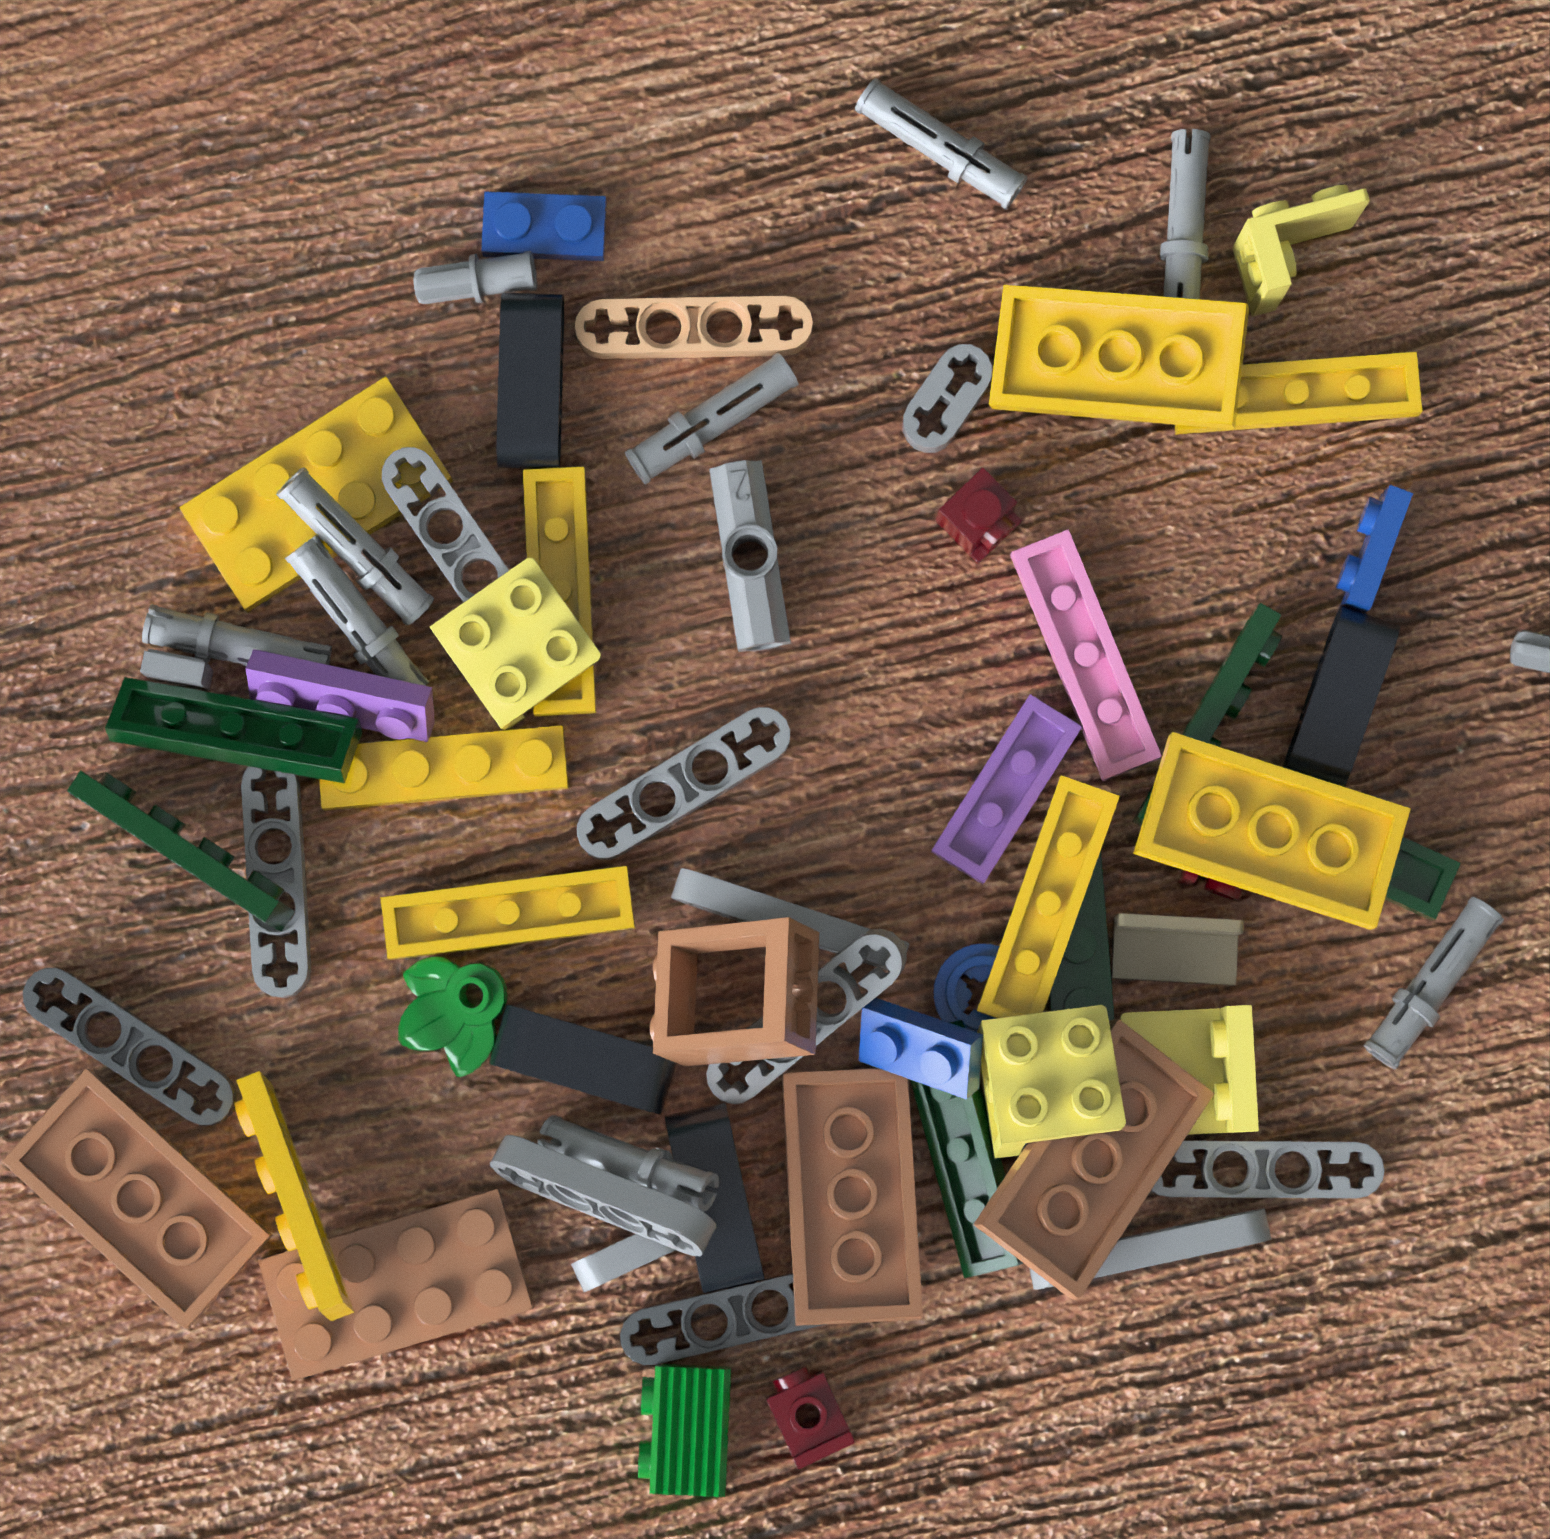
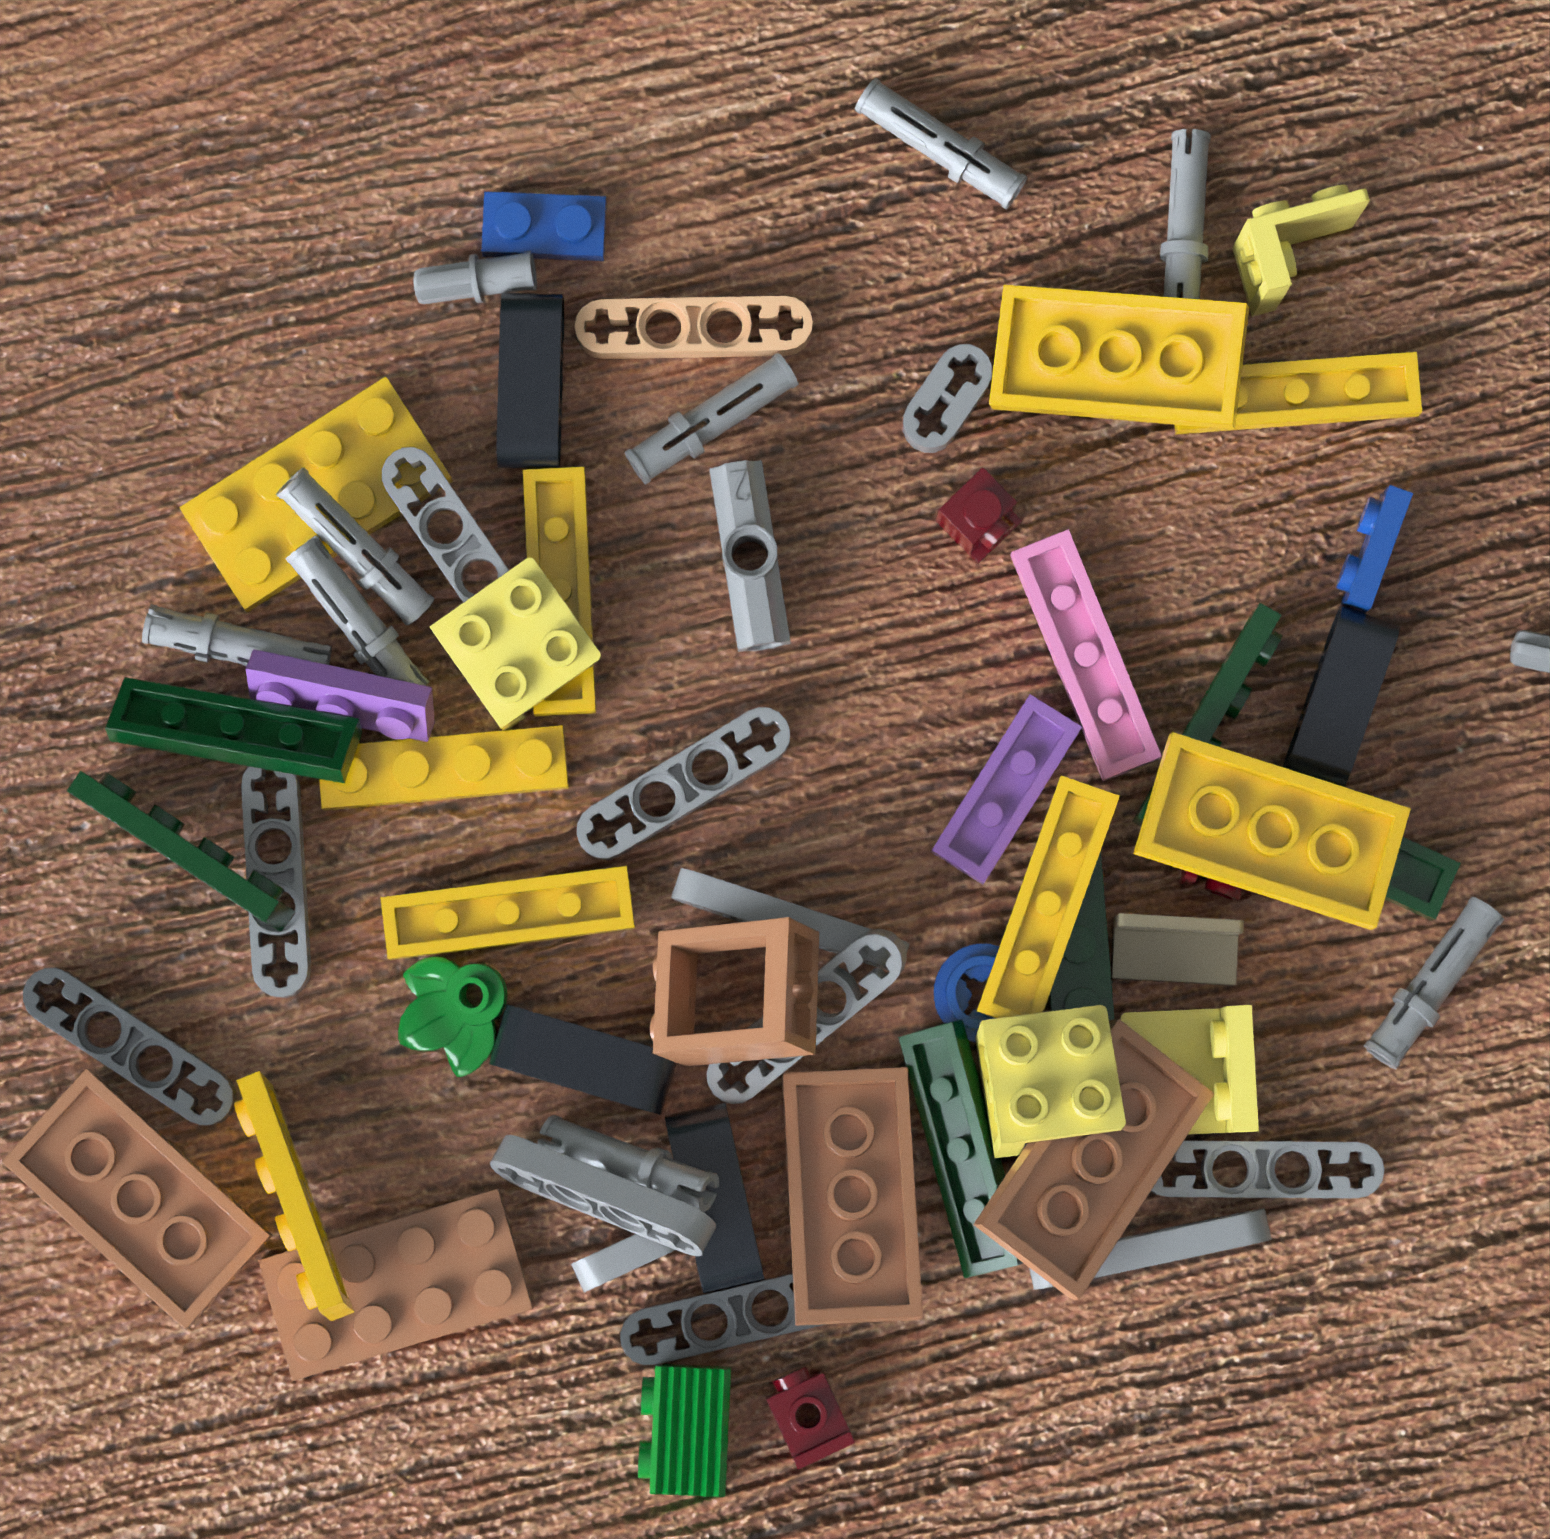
(176, 669): light grey tile -> none
(920, 1048): plate -> none

